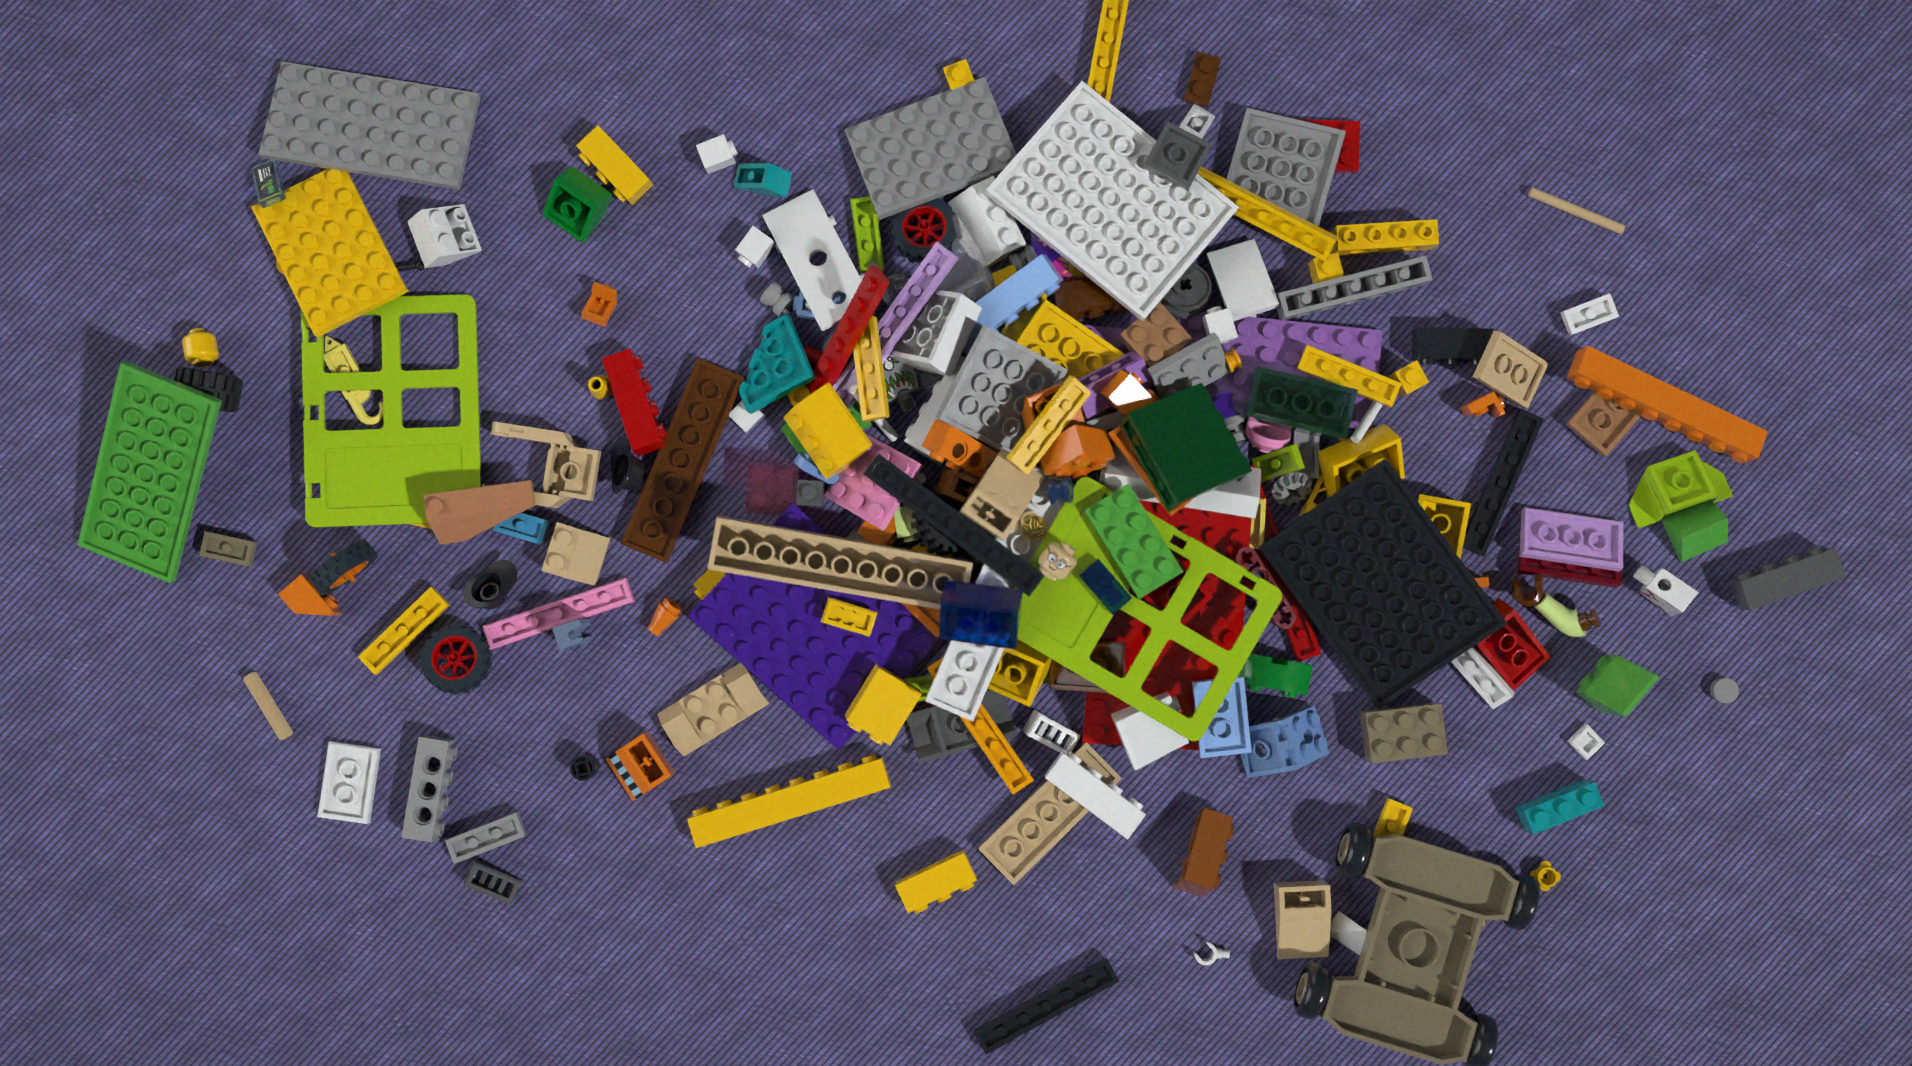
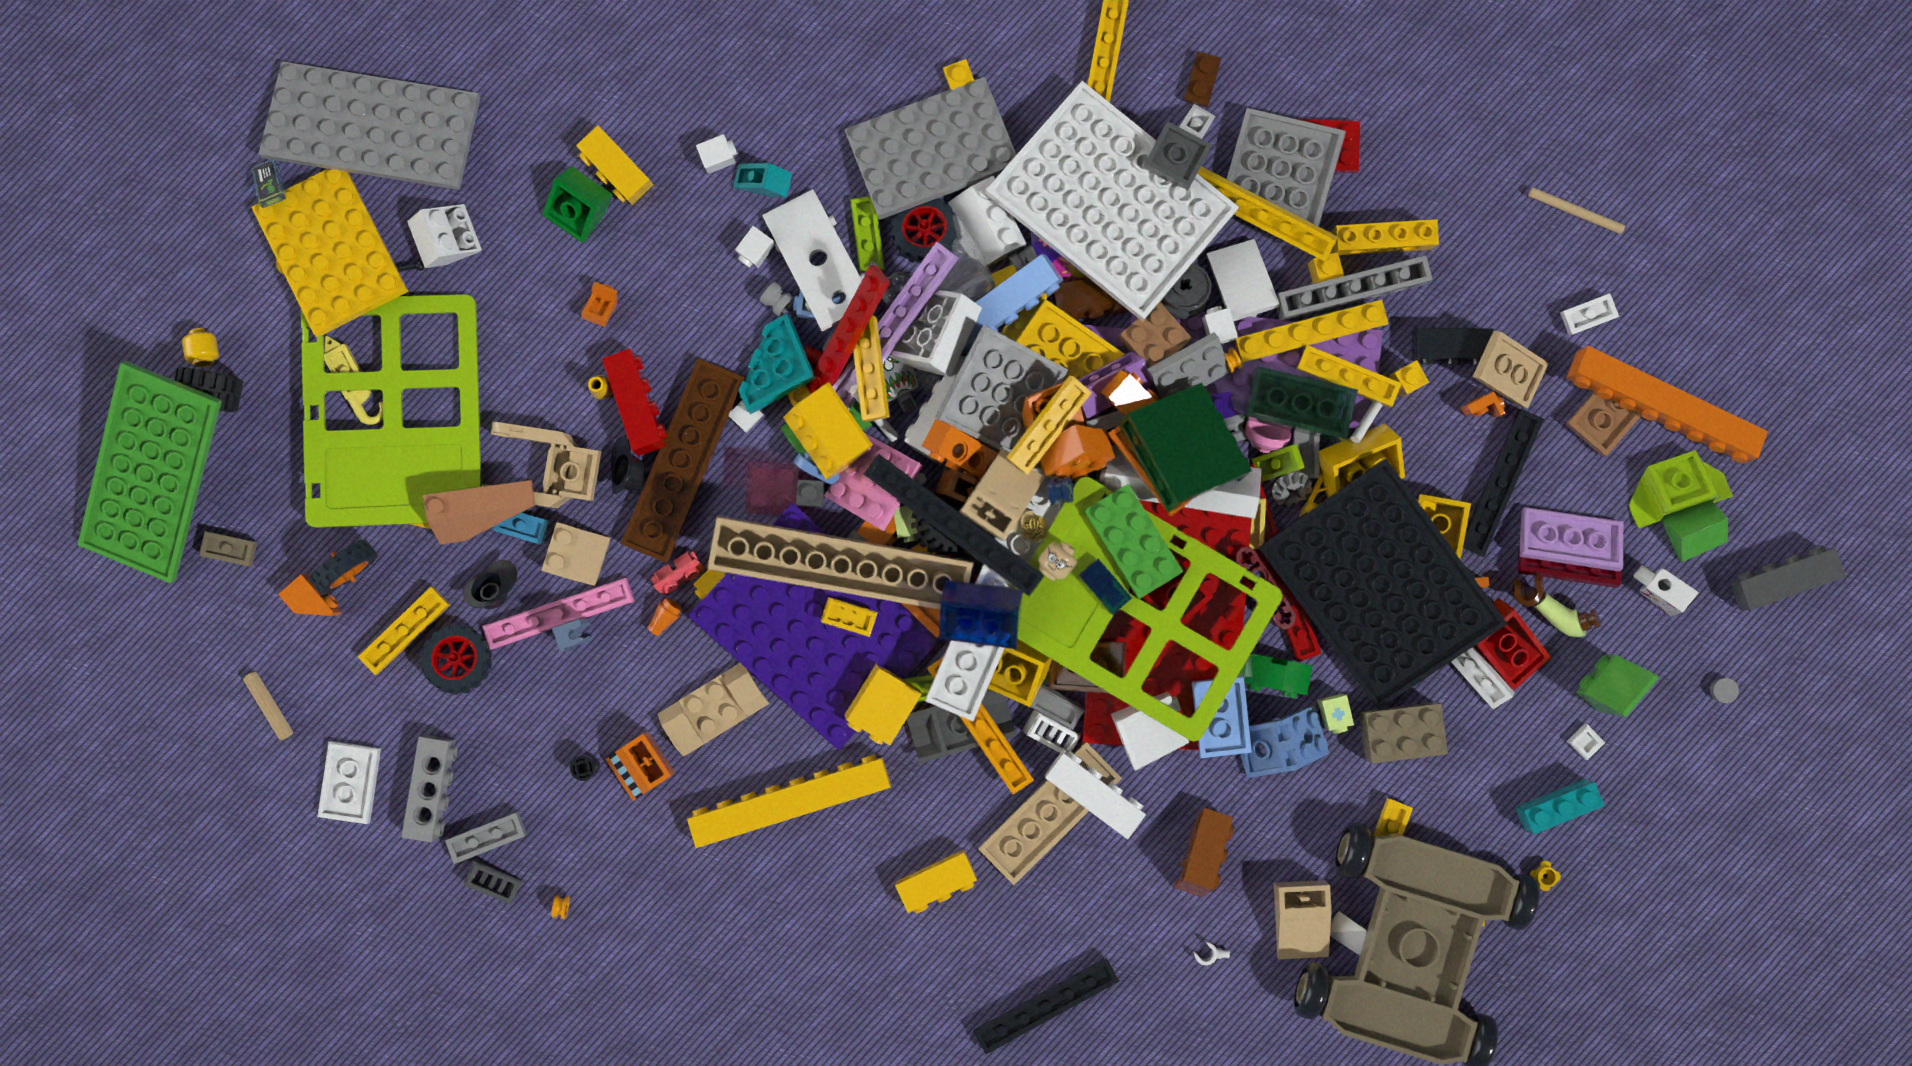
(560, 907): none -> light orange bush
(668, 580): none -> coral hinge
(1057, 707): none -> light grey tile
(1311, 331): none -> yellow plate
(1335, 713): none -> yellowish green brick

